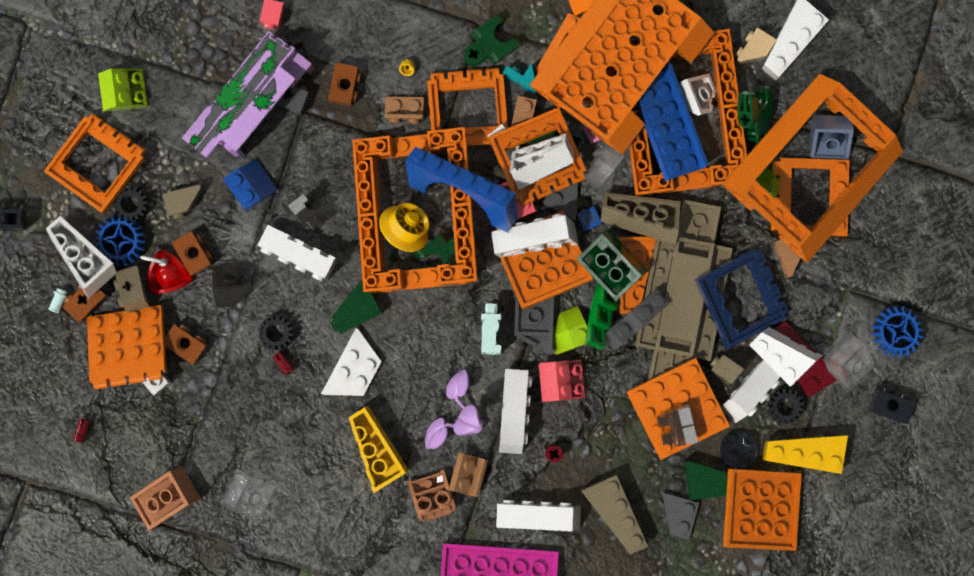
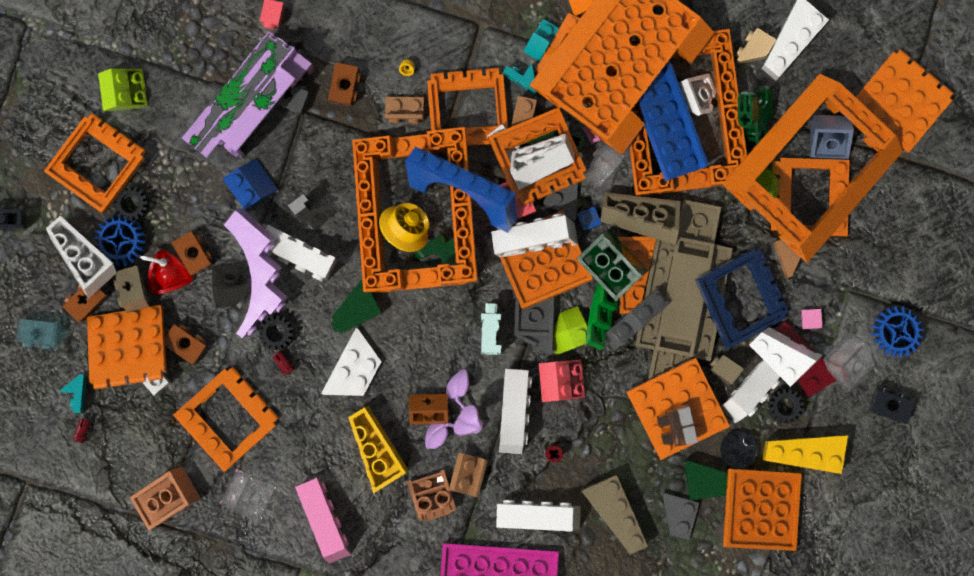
(49, 330): none -> clear light blue brick
(58, 300): light aqua pin -> none
(78, 387): none -> teal slope
(181, 201): dark tan slope -> none
(207, 437): none -> orange hinge
(256, 244): none -> lavender arch
(322, 520): none -> bright pink wedge
(428, 409): none -> dark orange brick
(488, 46): dark green piece -> none
(541, 40): none -> teal slope
(811, 319): none -> bright pink tile
(905, 98): none -> orange hinge

